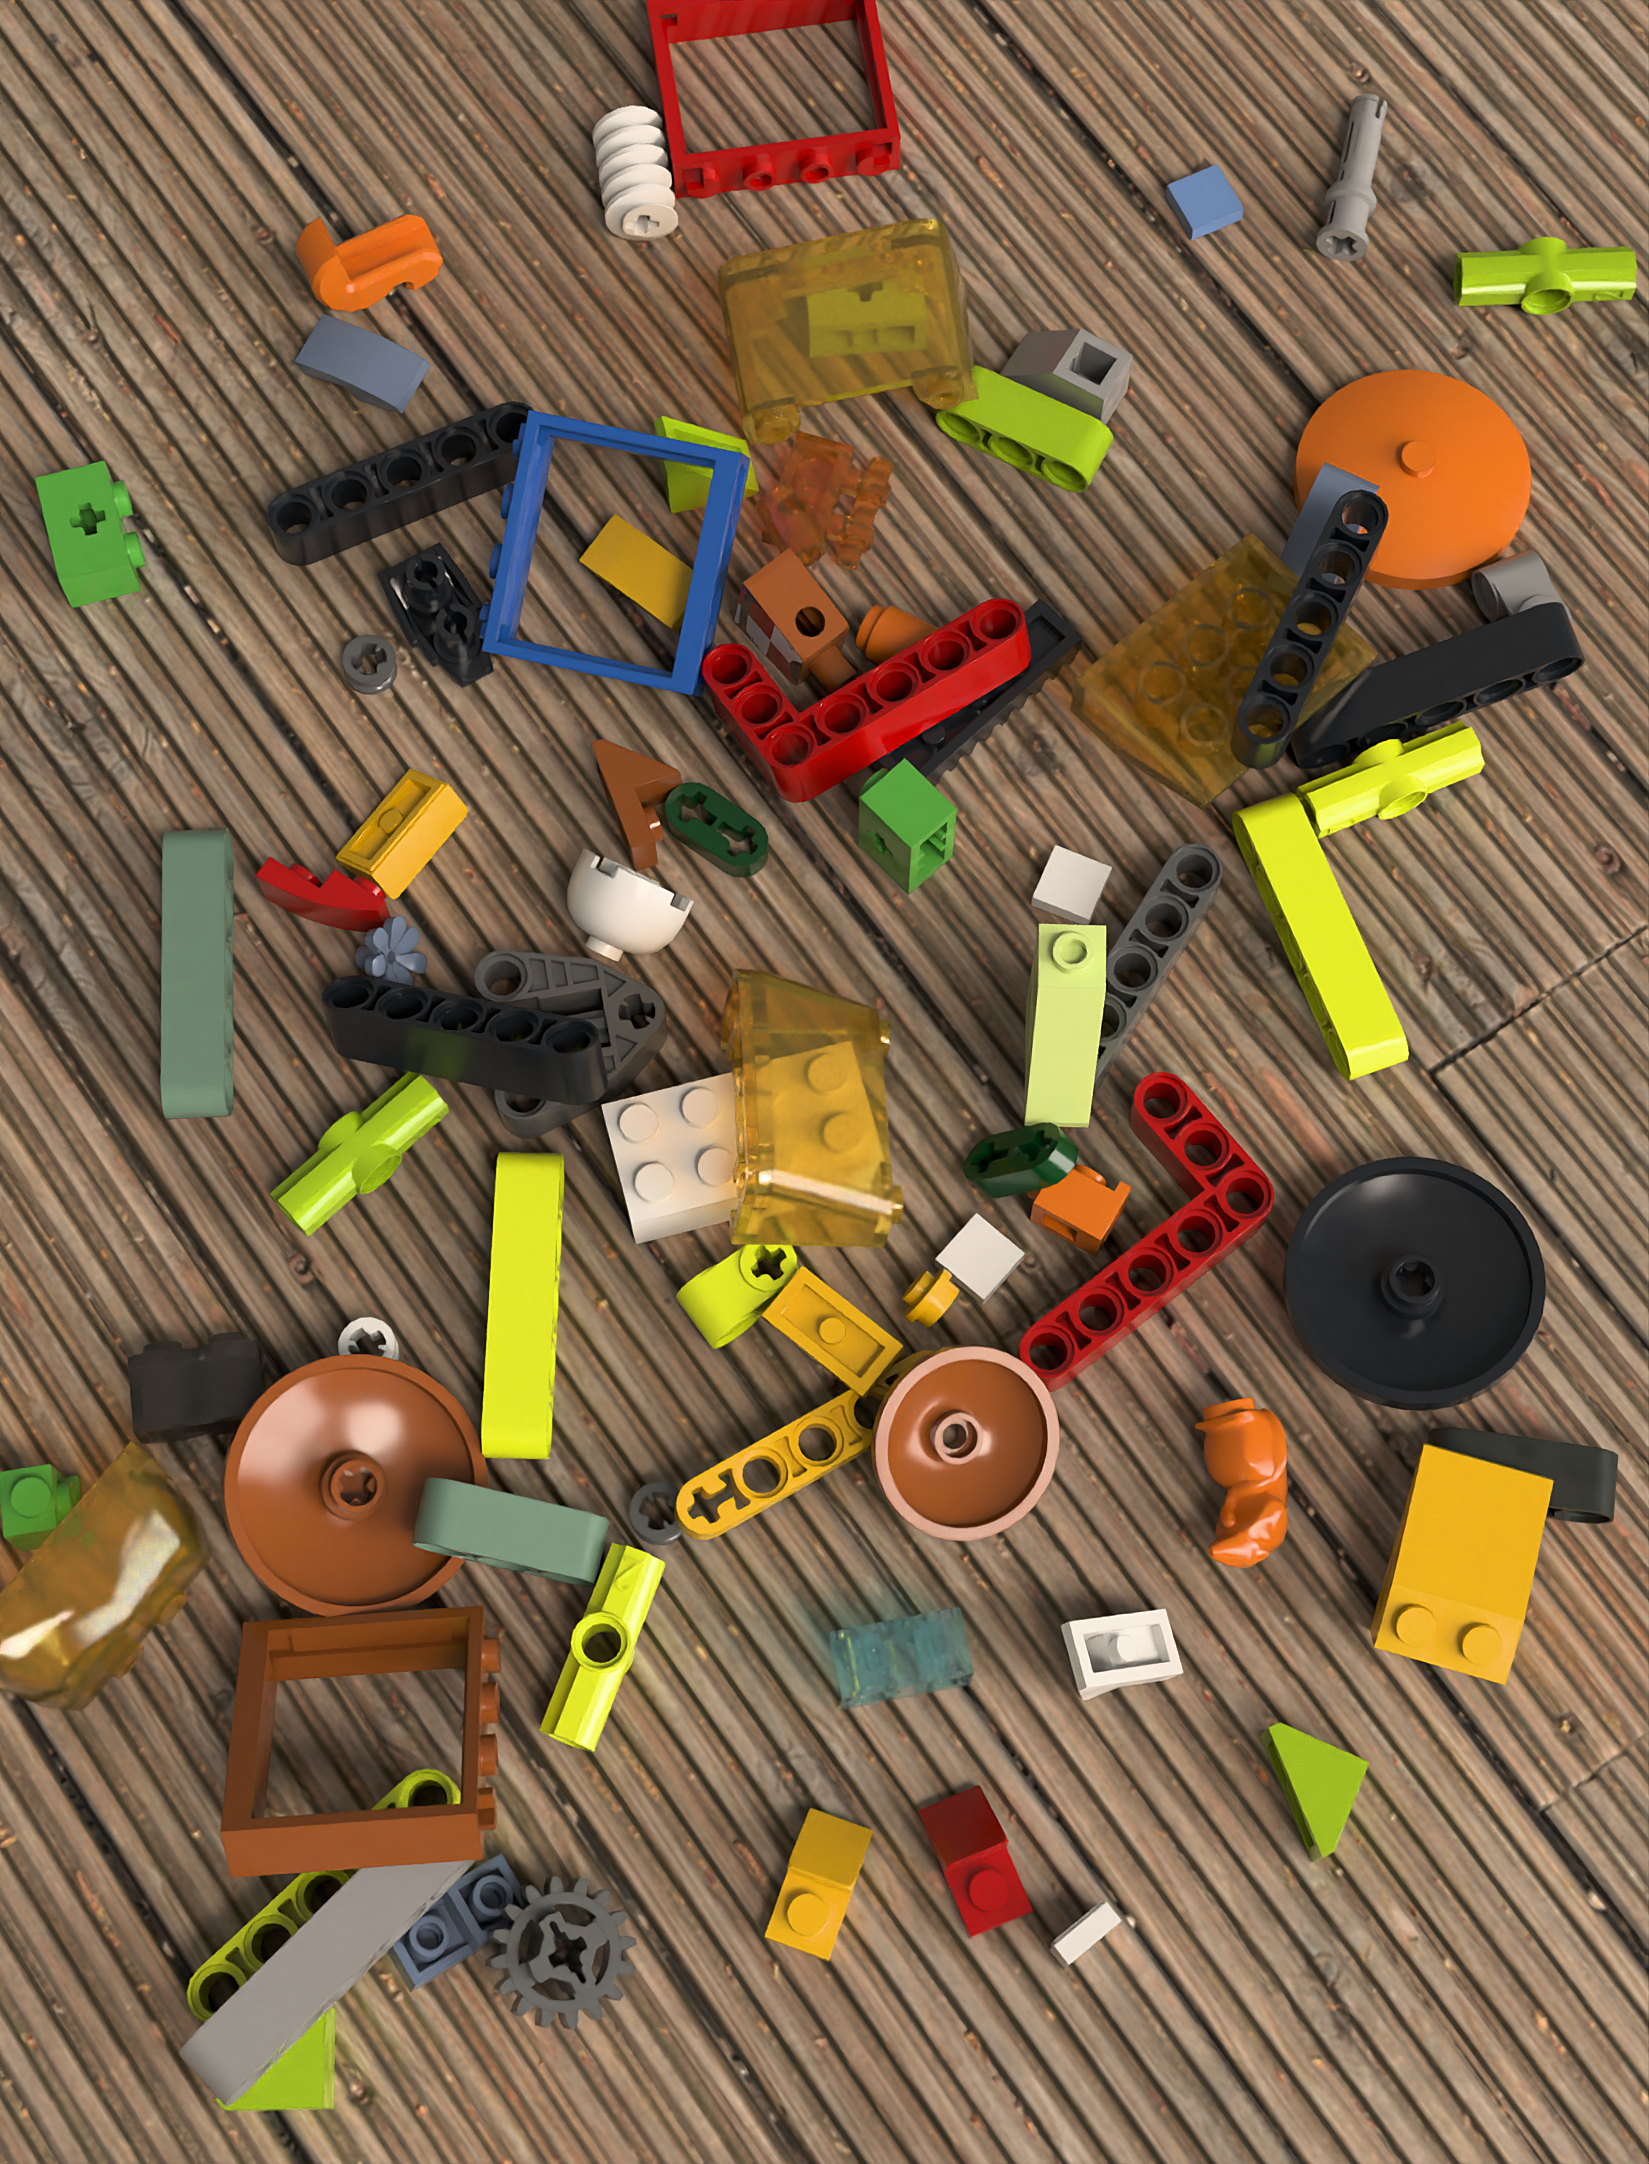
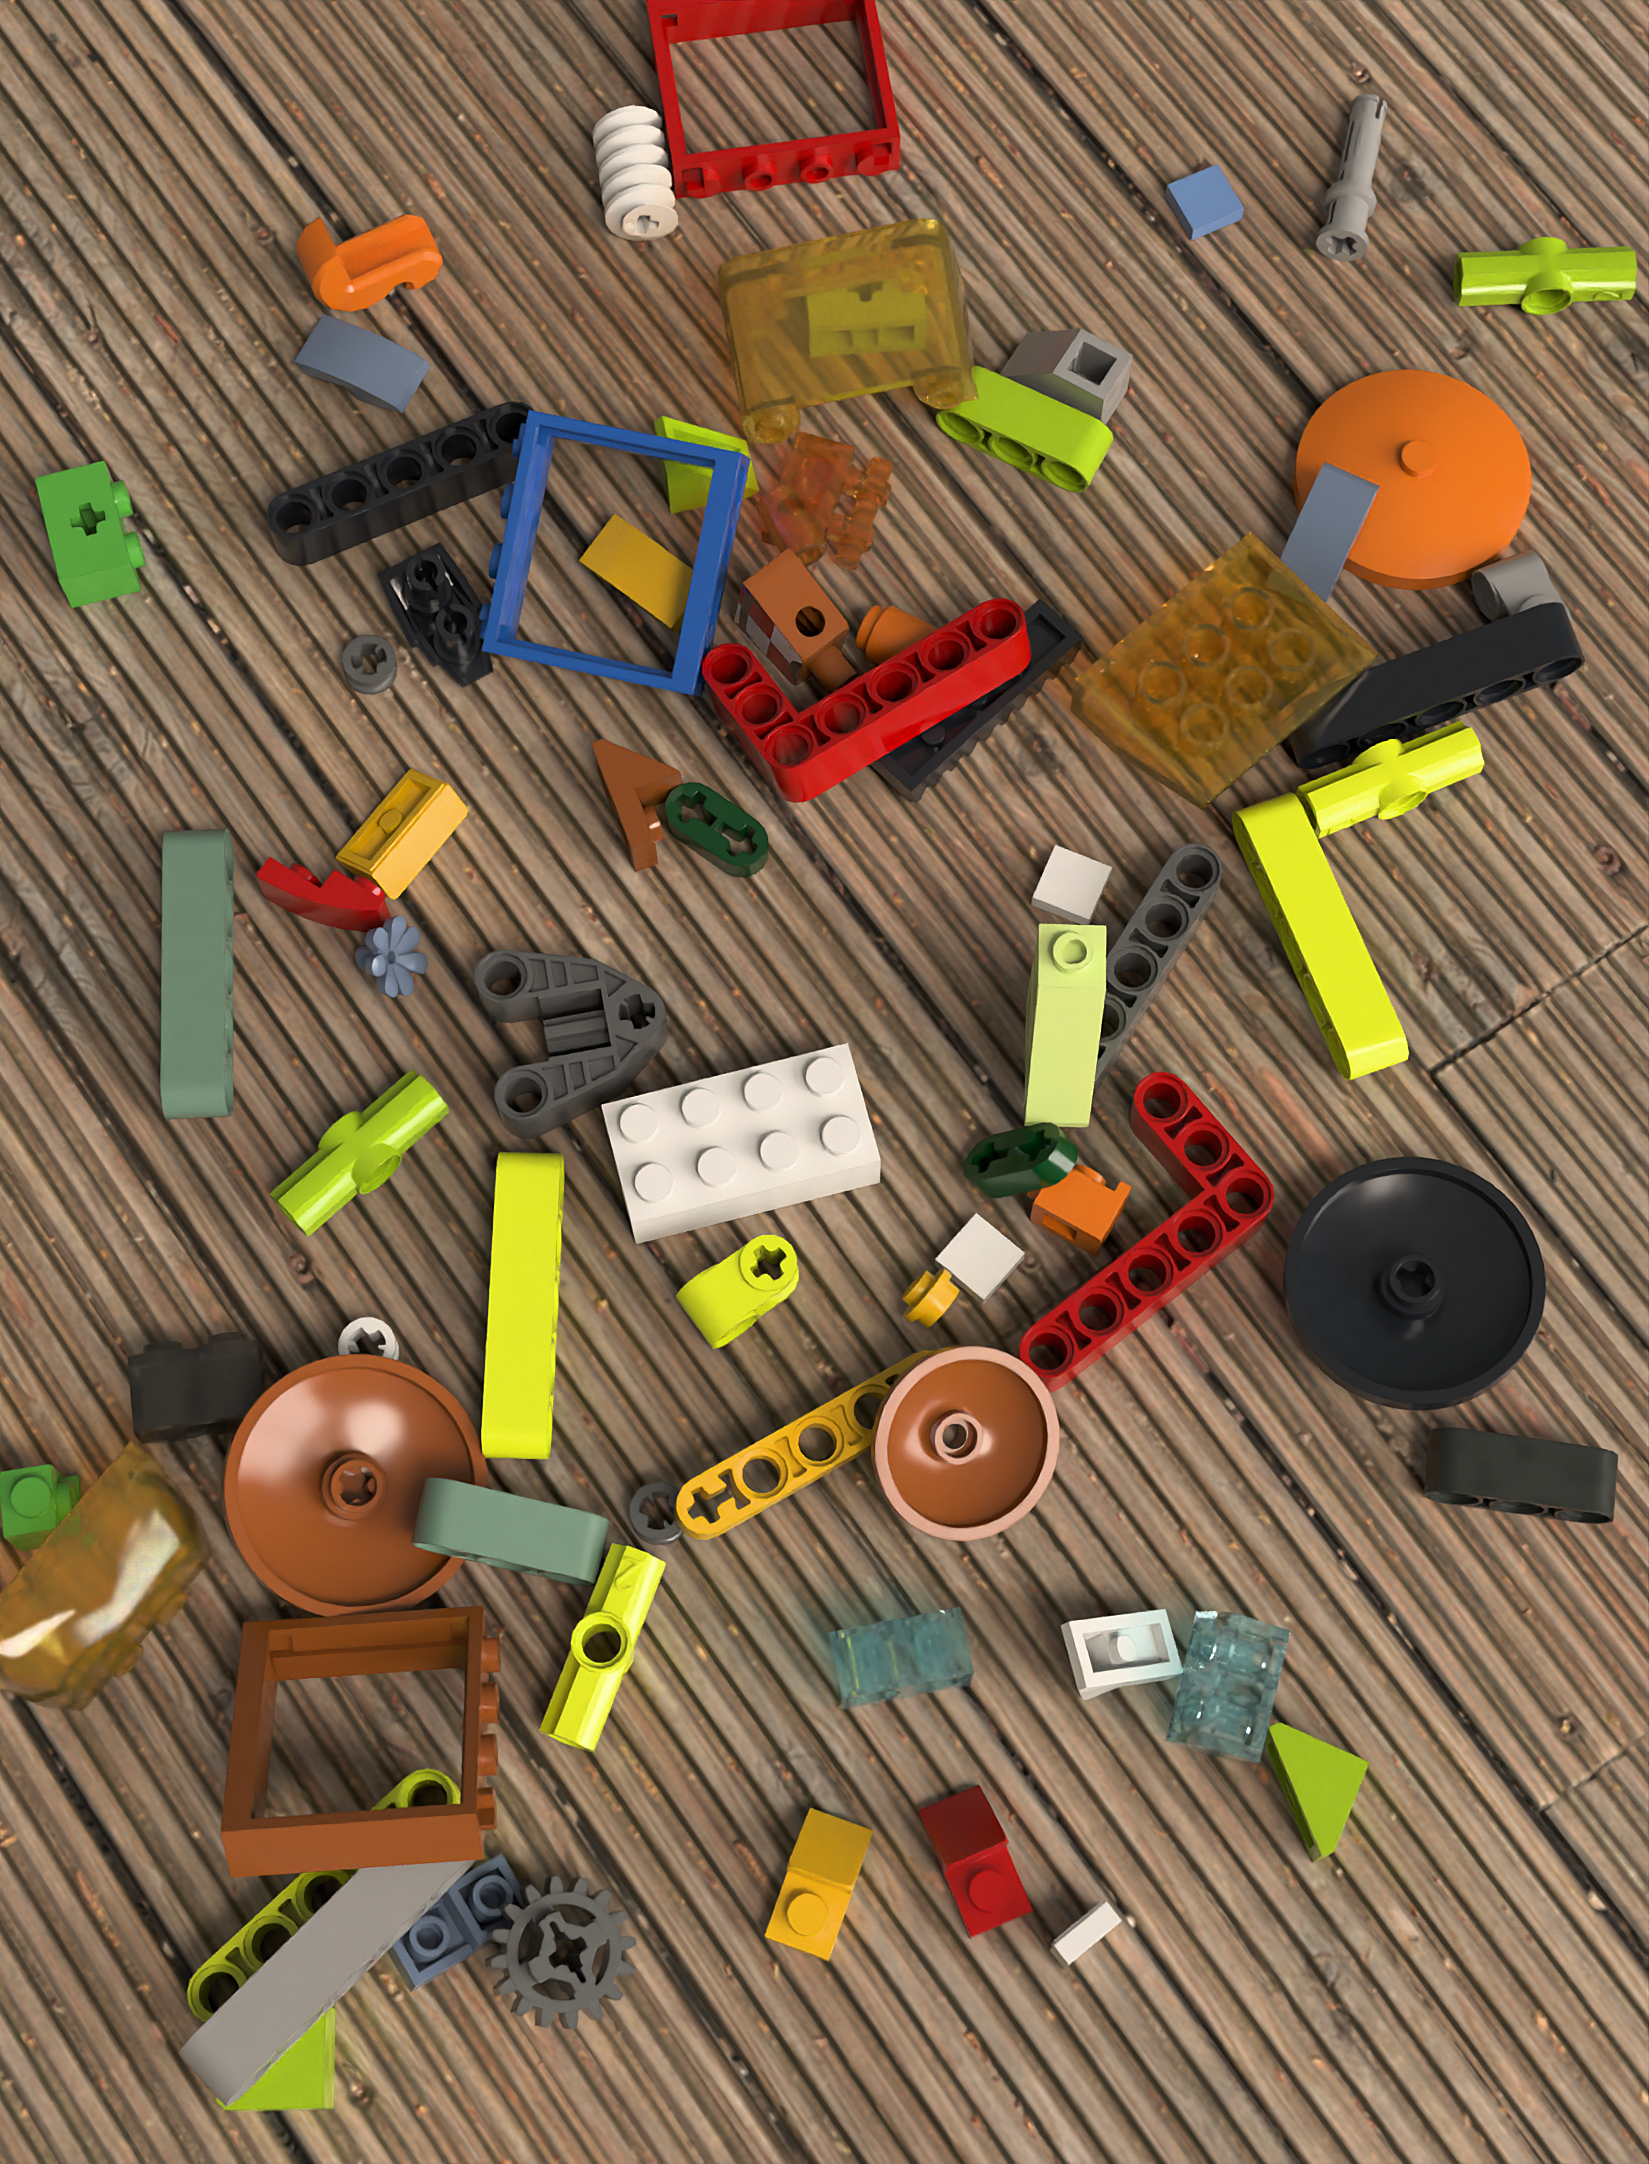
(466, 1039): black beam -> none
(622, 908): white cylinder -> none
(808, 1115): clear yellow windscreen -> none
(833, 1332): yellow panel -> none
(905, 825): bright green brick -> none
(1228, 1686): none -> clear light blue brick
(1248, 1458): orange animal -> none
(1315, 603): black beam -> none
(1462, 1564): yellow slope -> none

